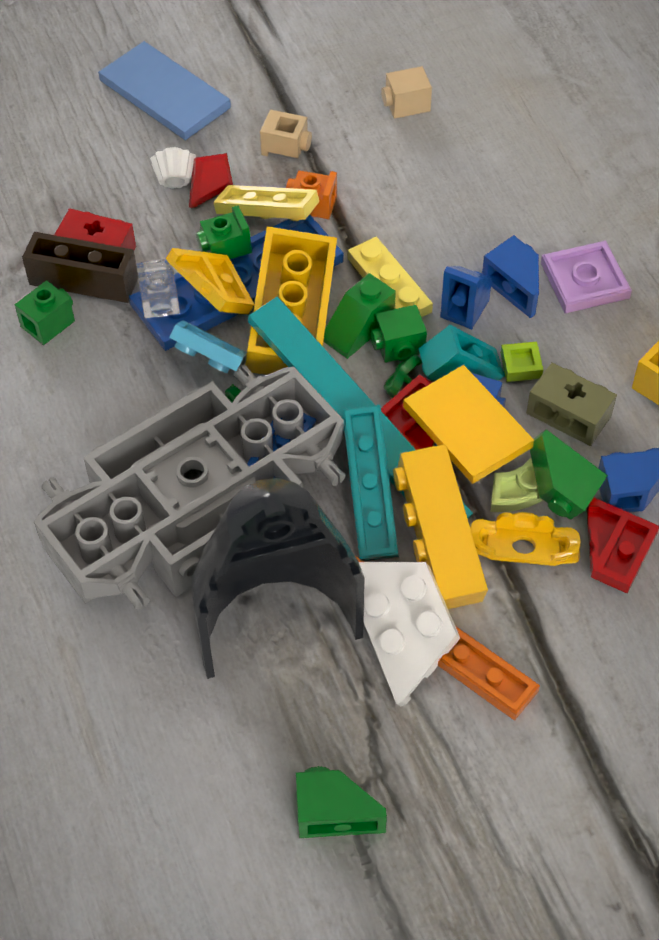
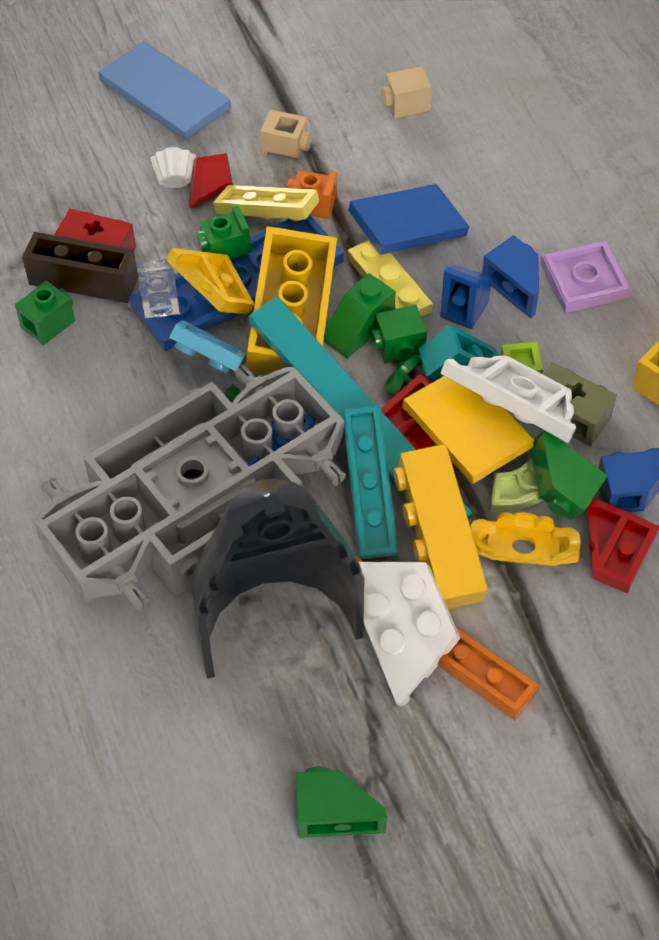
(408, 218): none -> blue tile
(519, 390): none -> white wing

